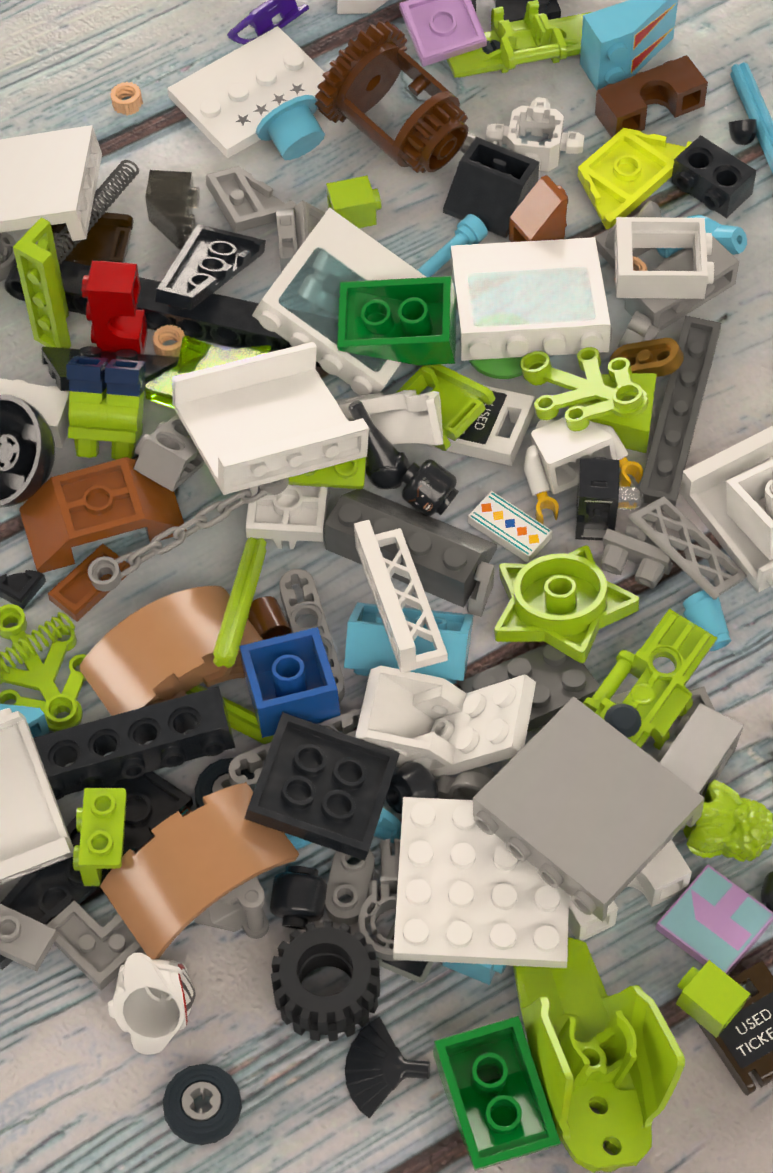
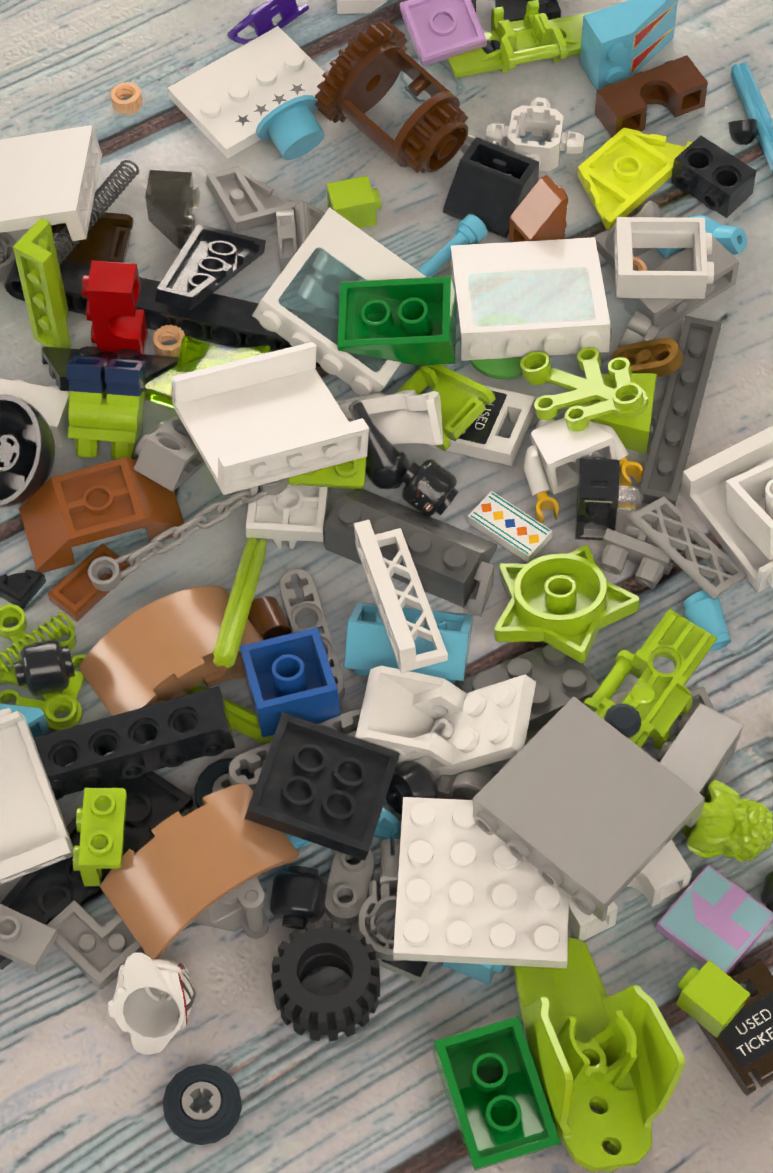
(44, 667): none -> black head
(377, 1067): black hand -> none

